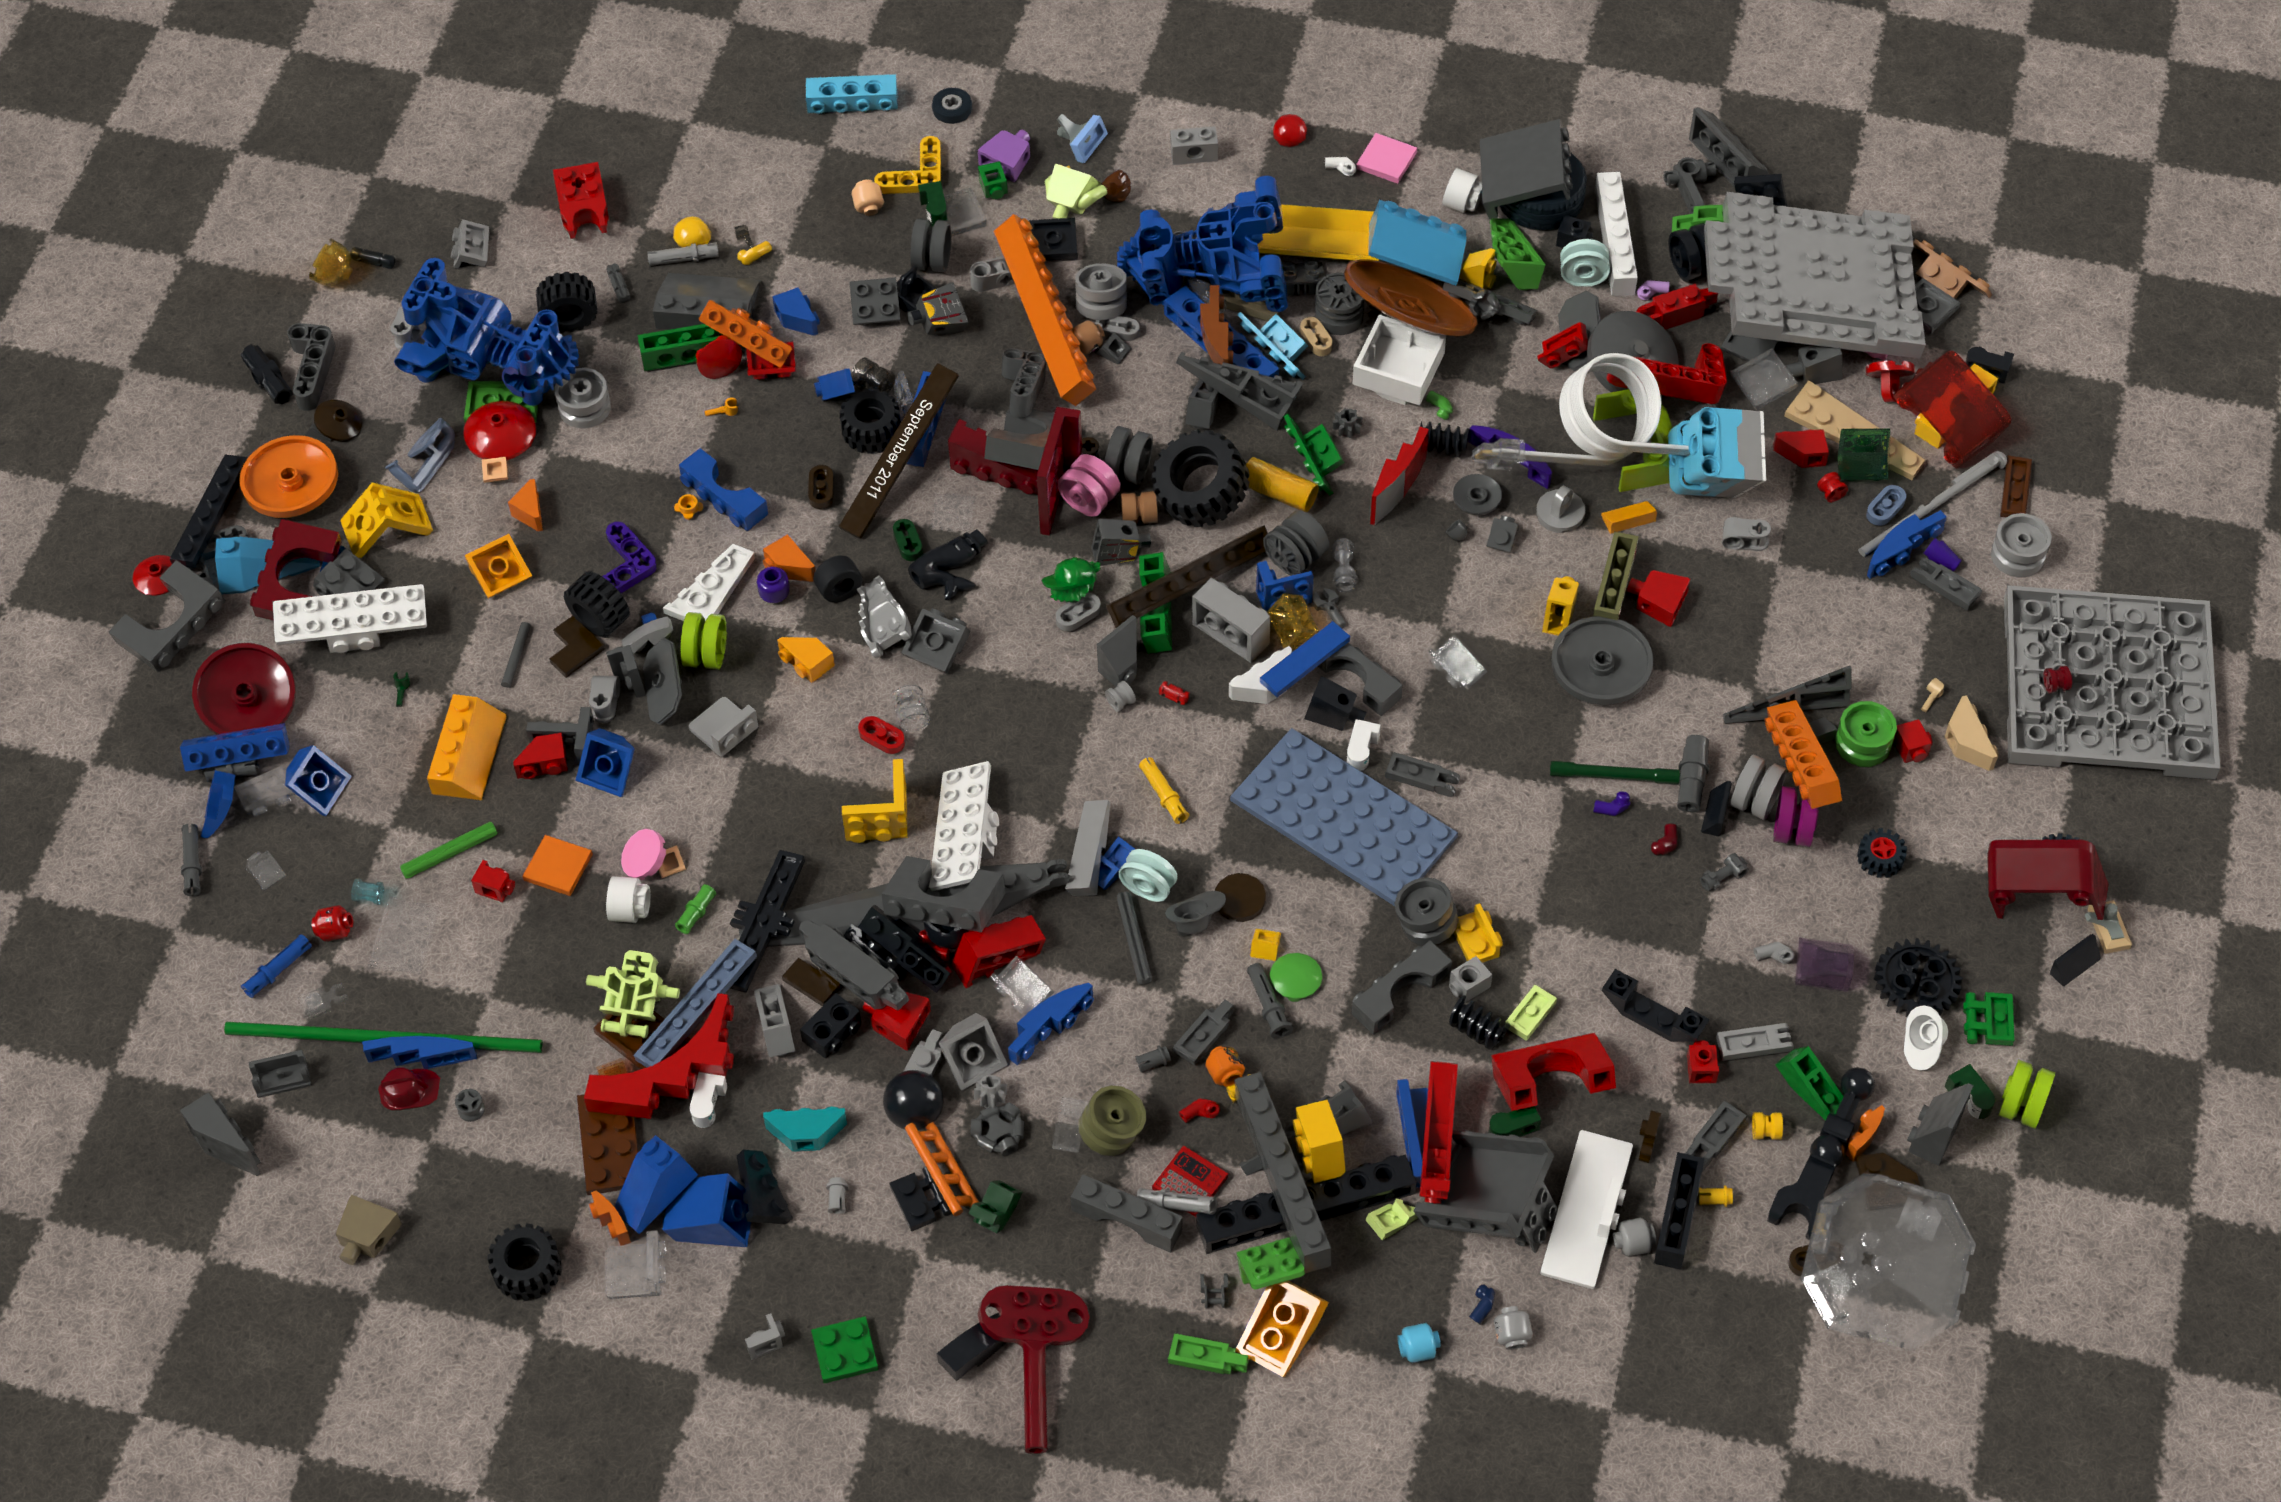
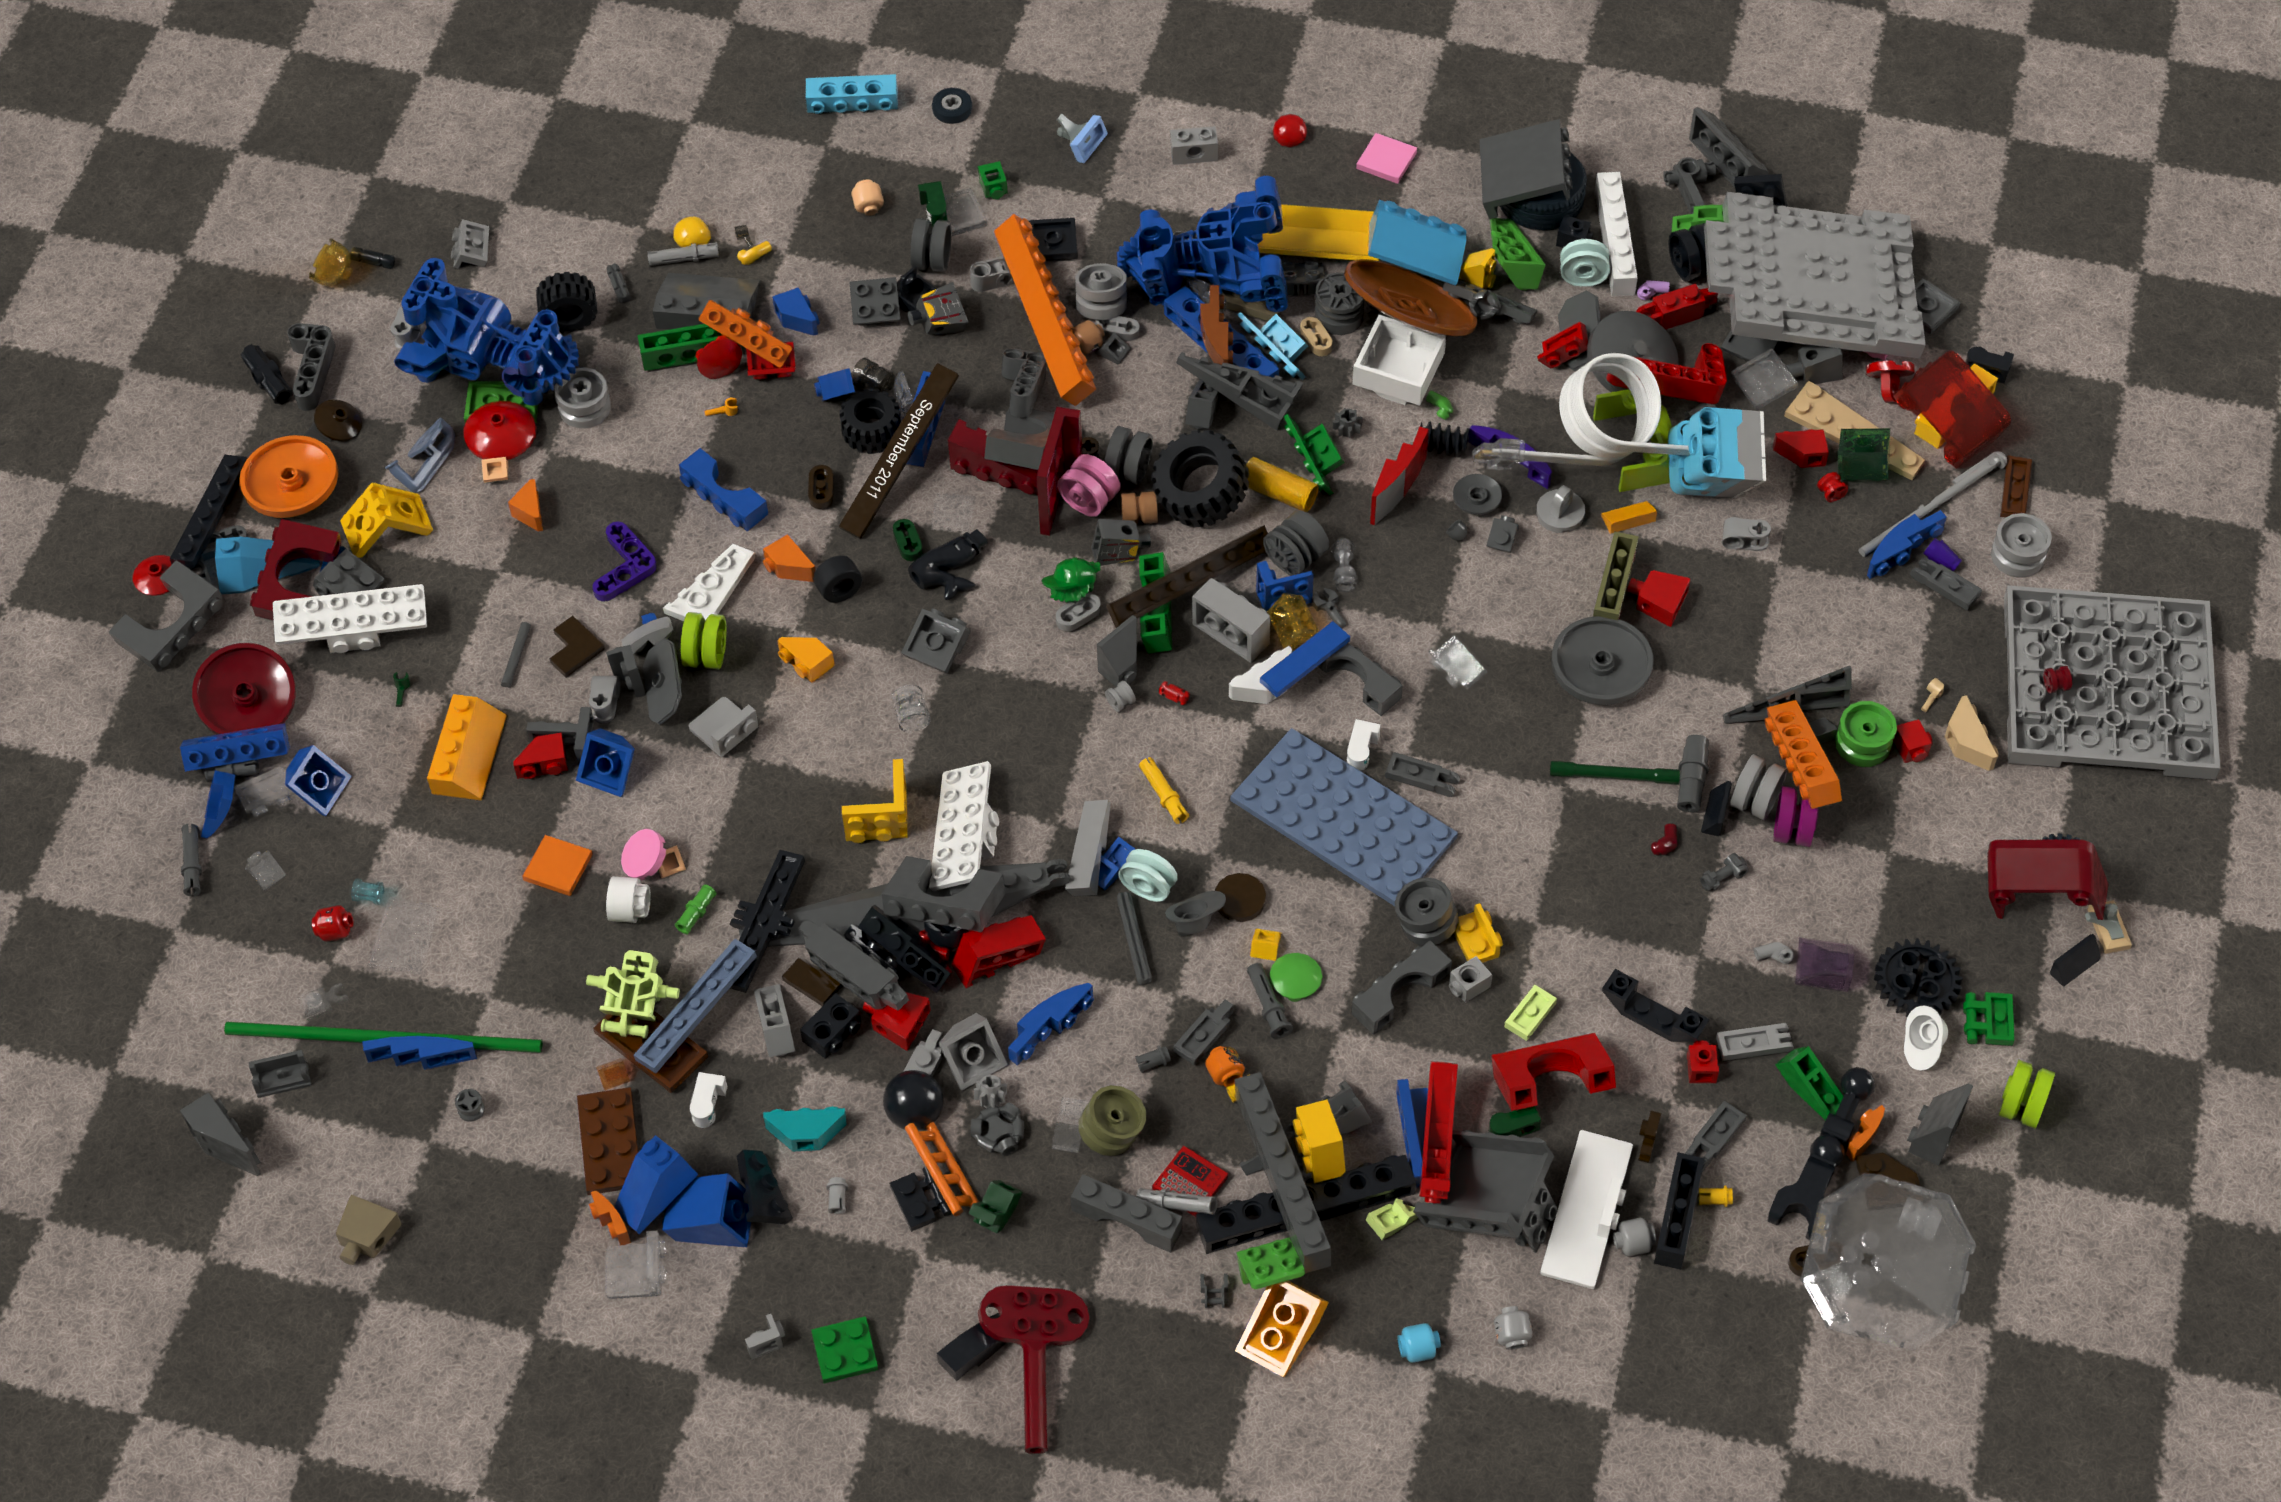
(267, 973): blue pin -> none
(408, 1088): dark red piece -> none
(448, 850): bright green axle -> none
(492, 882): red brick -> none
(498, 566): light orange slope -> none
(528, 1281): black tyre -> none
(581, 197): red brick -> none
(596, 604): black tyre -> none
(639, 1091): red arch -> none
(688, 500): light orange plate -> none
(773, 584): dark purple head -> none
(882, 617): light grey animal -> none
(884, 734): red plate -> none
(925, 173): yellow beam -> none
(1009, 149): medium lavender torso -> none
(1021, 985): clear bracket -> none
(1077, 190): yellowish green torso -> none
(1201, 1108): red arm -> none
(1206, 1355): bright green hinge -> none
(1333, 705): black torso -> none
(1343, 164): white arm -> none
(1463, 191): white piece -> none
(1476, 1024): black piece -> none
(1485, 1305): dark blue arm -> none
(1562, 594): yellow torso -> none
(1614, 807): dark purple arm -> none
(1767, 1126): yellow wheel -> none
(1884, 506): sand blue plate -> none
(1892, 853): black wheel -> none
(1945, 275): medium nougat bracket -> none
(1981, 1097): dark green leg -> none

